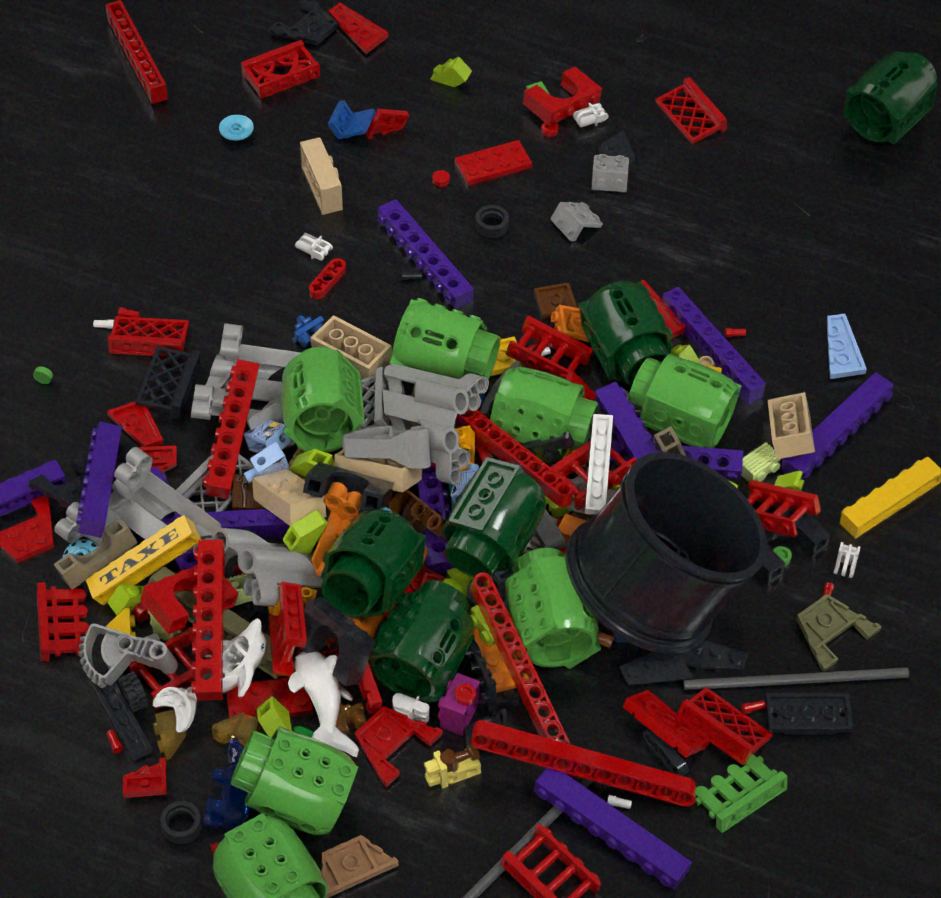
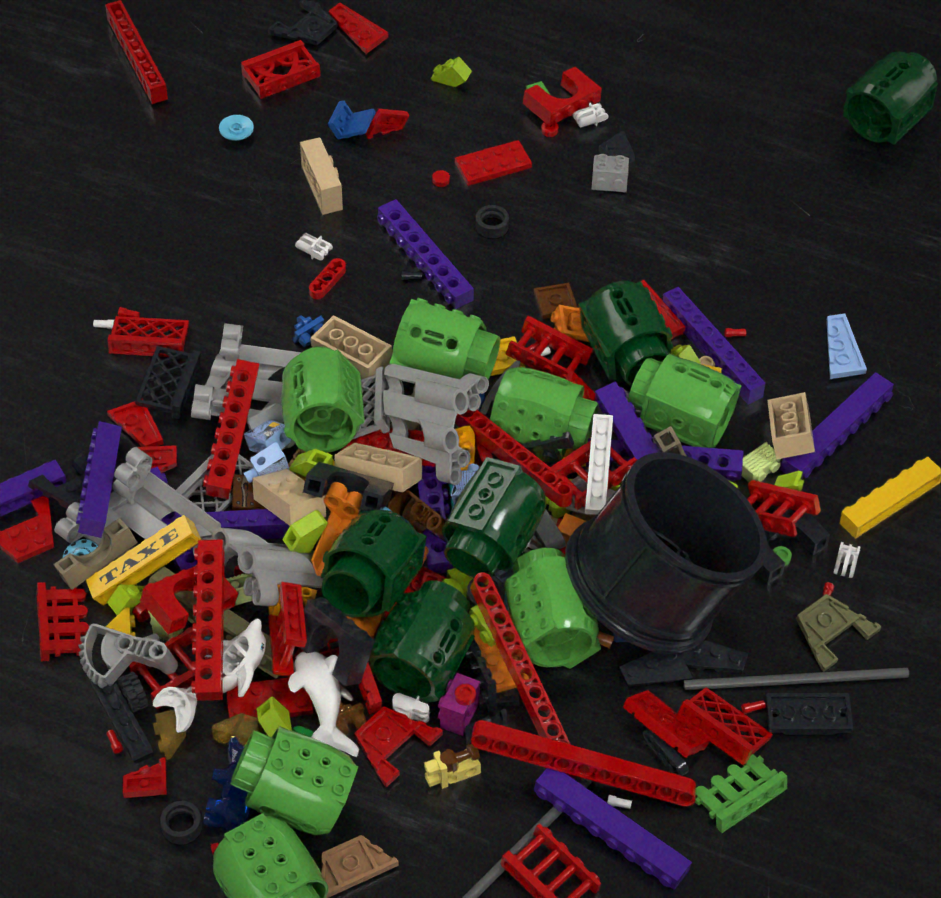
(43, 375): bright green tile -> none
(407, 448): light grey arm -> none
(572, 218): light grey bracket -> none
(704, 106): red fence -> none

